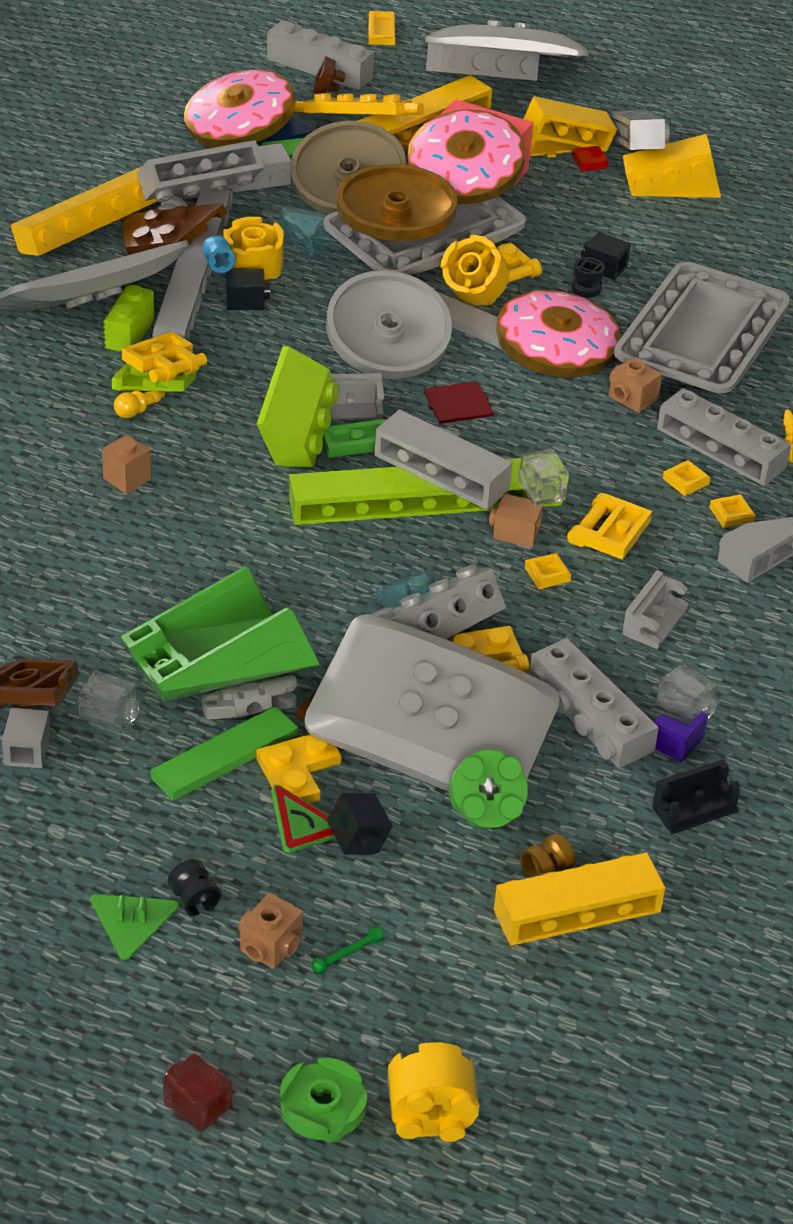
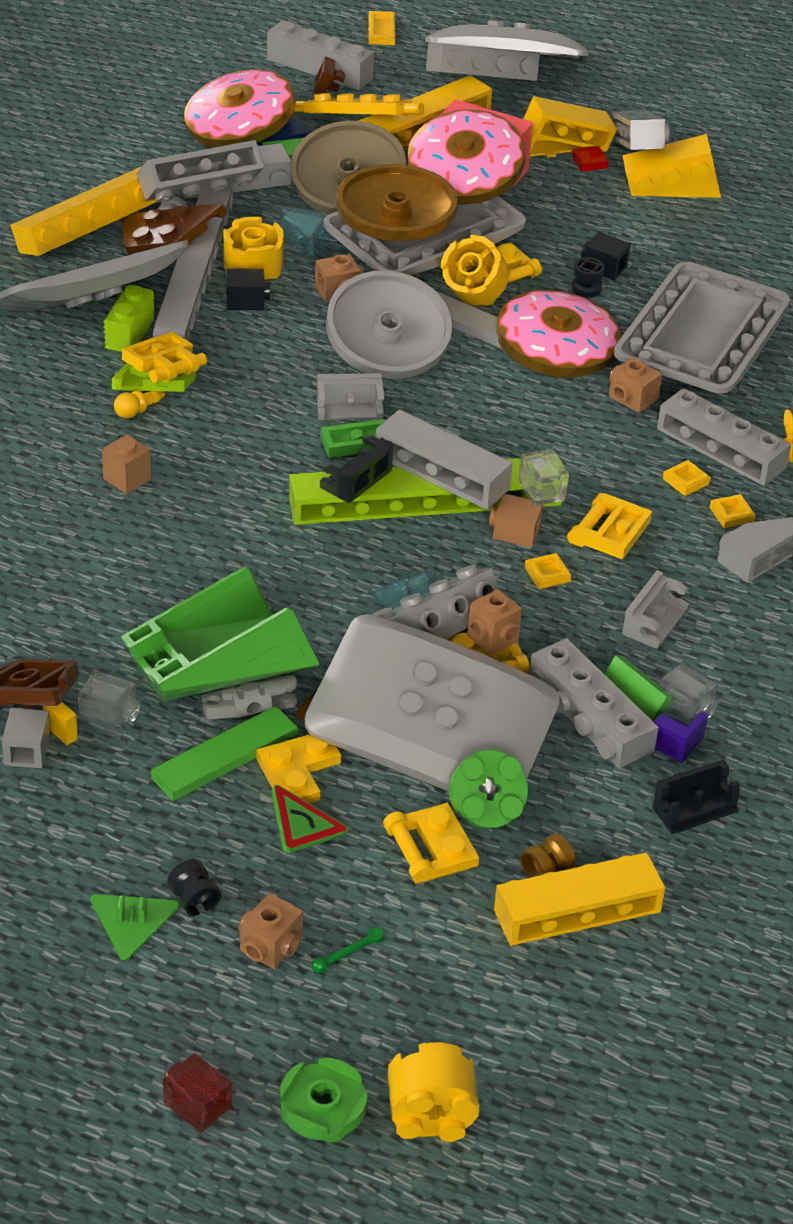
(63, 722): none -> yellow tile
(218, 254): dark azure bush -> none
(297, 409): lime slope -> none
(333, 272): none -> medium nougat brick
(359, 472): none -> black hinge
(359, 823): black brick -> none
(441, 836): none -> yellow plate
(458, 402): dark red piece -> none
(494, 622): none -> medium nougat brick
(638, 687): none -> bright green tile

